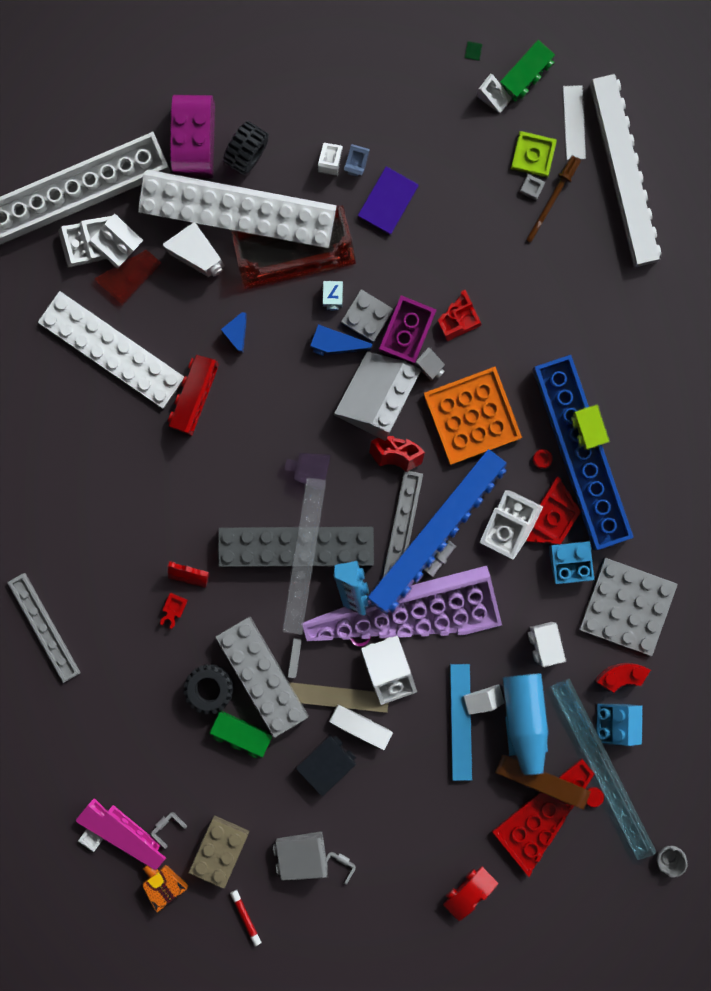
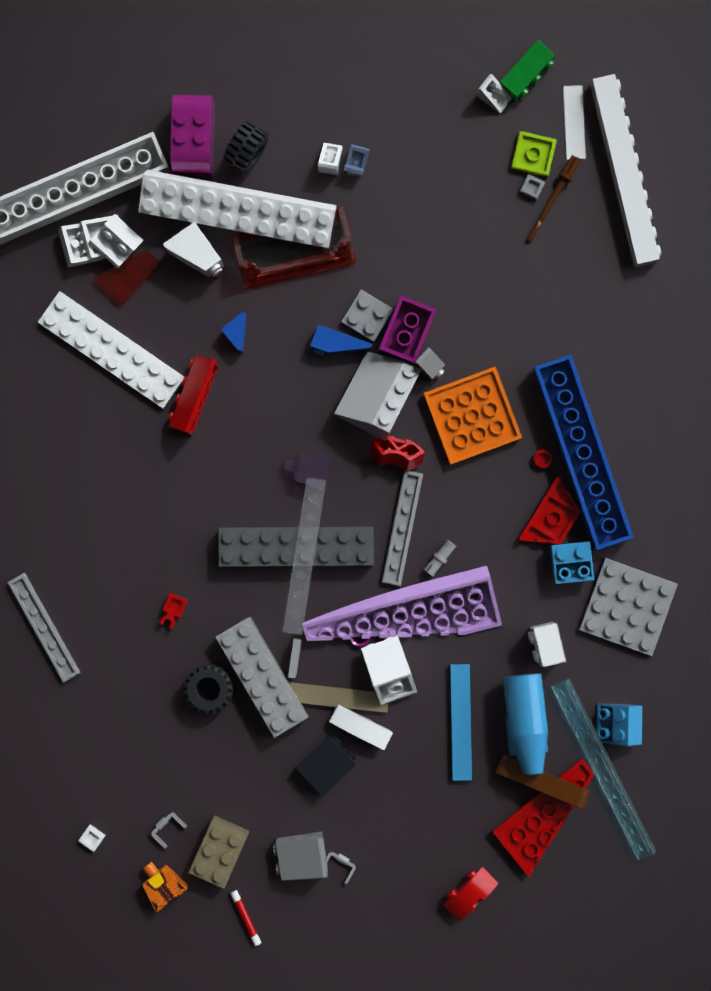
(121, 832): dark pink wedge -> none
(188, 574): red slope -> none
(241, 734): green brick -> none
(332, 294): light aqua brick -> none
(352, 587): dark azure slope -> none
(388, 200): dark purple tile -> none
(437, 532): blue brick -> none
(459, 318): red slope -> none
(473, 50): dark green sticker -> none
(484, 700): white slope -> none
(511, 524): white slope -> none
(590, 427): lime brick -> none
(596, 797): red tile -> none
(622, 674): red brick -> none
(672, 861): light grey hair -> none

